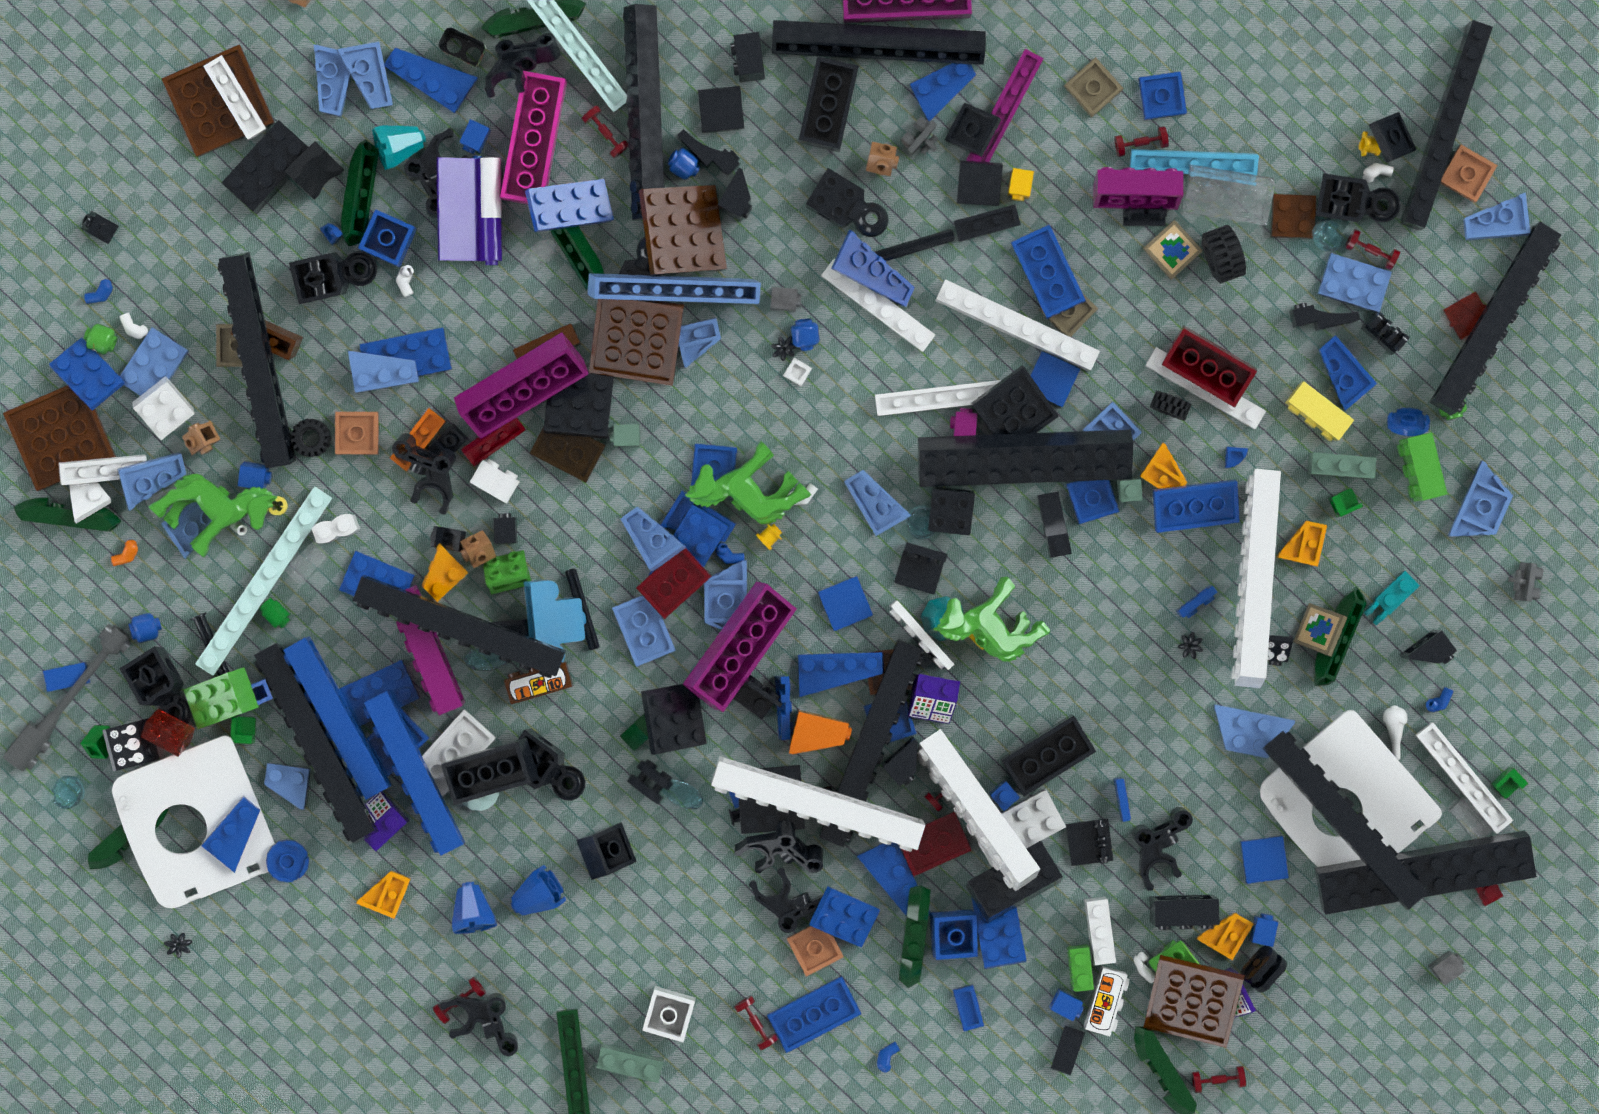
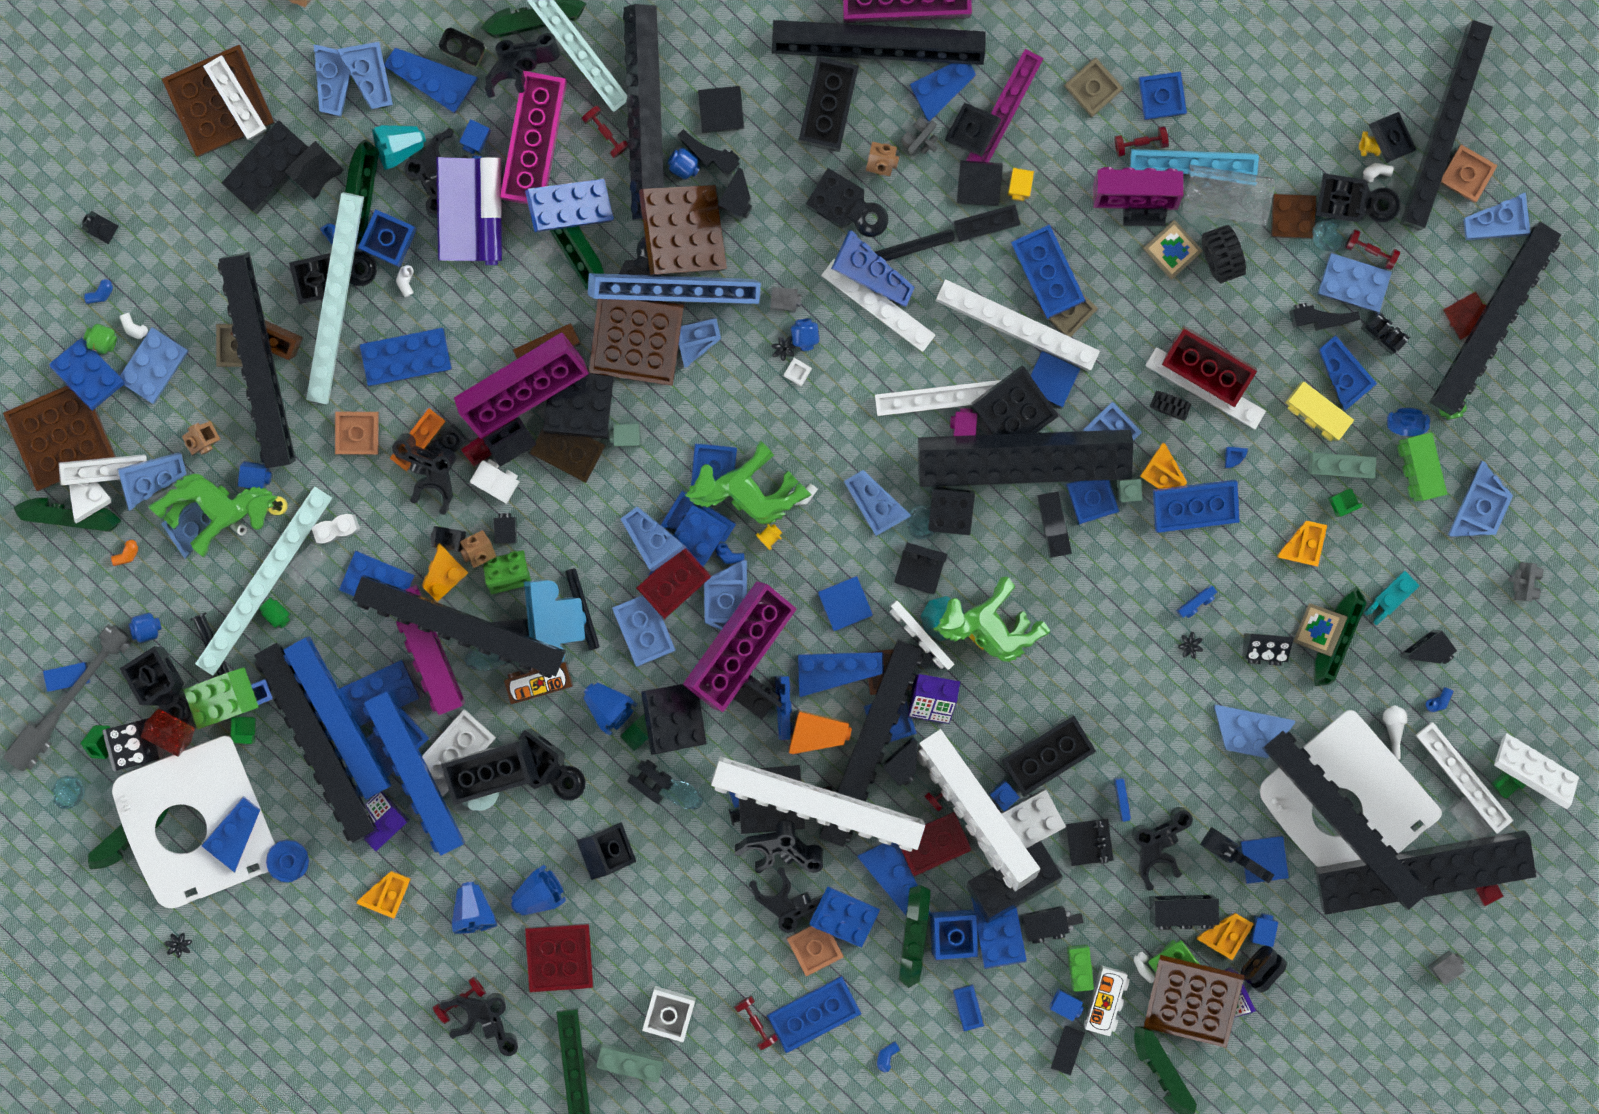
(163, 408): white brick -> none
(288, 782): medium blue wing -> none
(301, 428): black tyre -> none
(335, 297): none -> light aqua plate
(380, 372): medium blue wing -> none
(509, 441): none -> black brick
(559, 957): none -> dark red plate
(608, 706): none -> blue cone
(748, 57): black brick -> none
(1049, 922): none -> black hinge
(1100, 930): white brick -> none
(1218, 1079): dark red wheel -> none
(1230, 851): none -> black piece
(1257, 578): white brick -> none
(1536, 771): none -> white plate

